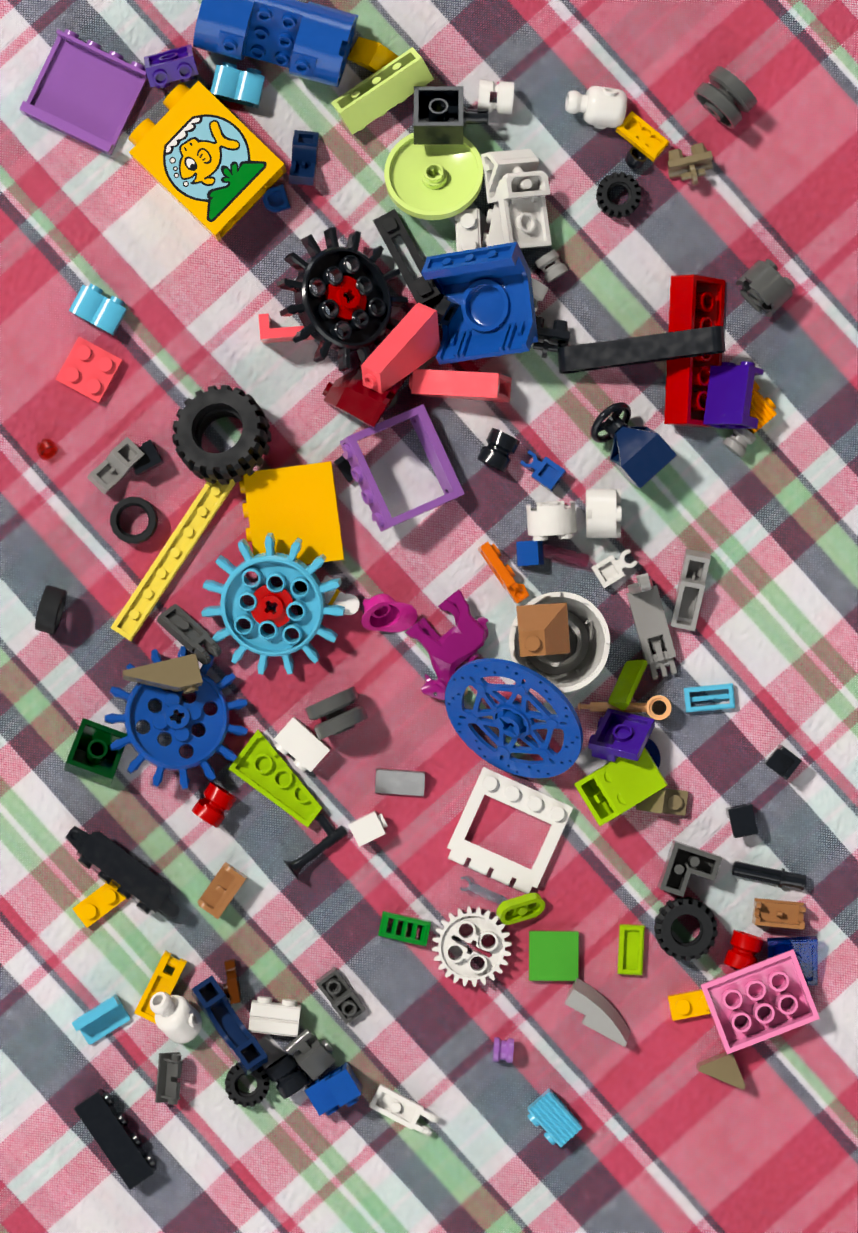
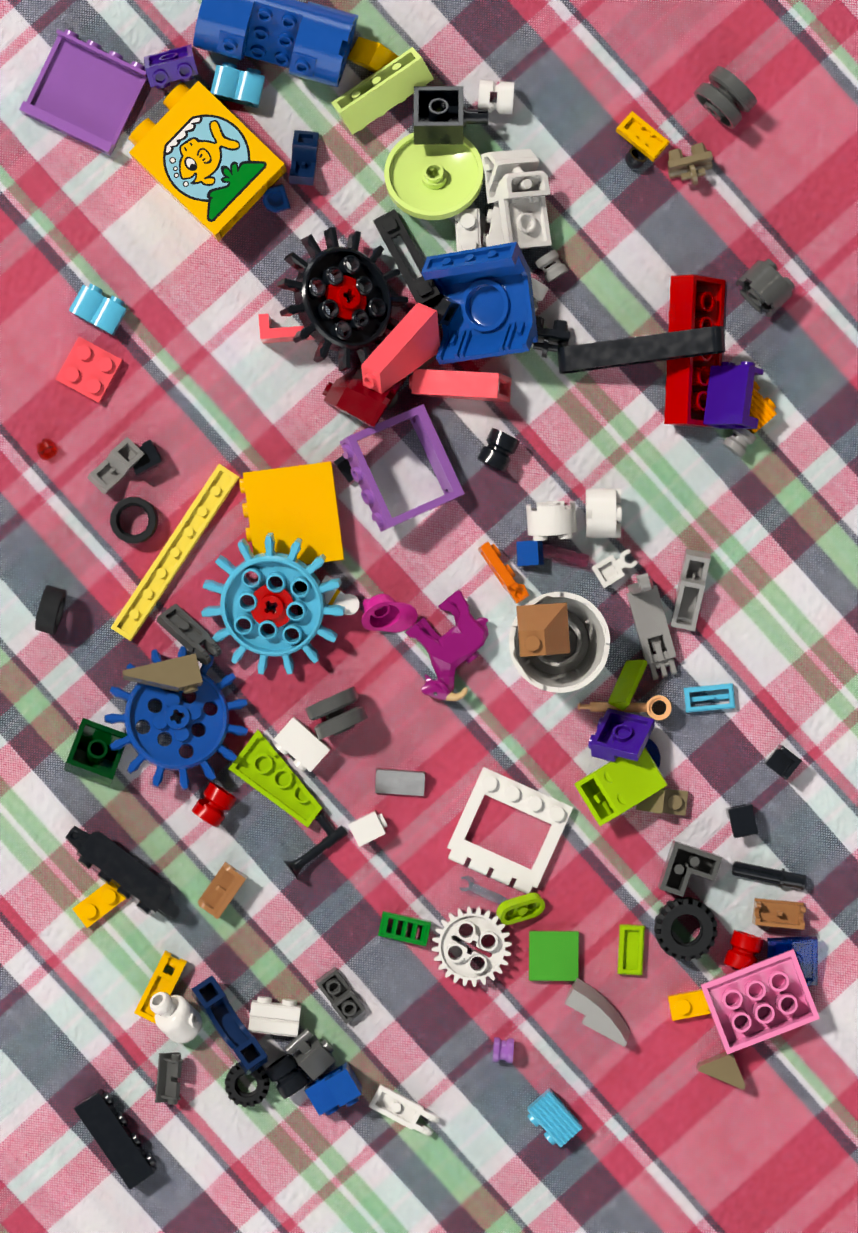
(102, 1019): medium azure panel -> none
(201, 413): black tyre -> none
(232, 987): reddish brown plate -> none
(514, 718): blue piece -> none
(545, 472): blue plate -> none
(600, 106): white piece -> none
(629, 184): black tyre -> none
(635, 449): dark blue piece -> none

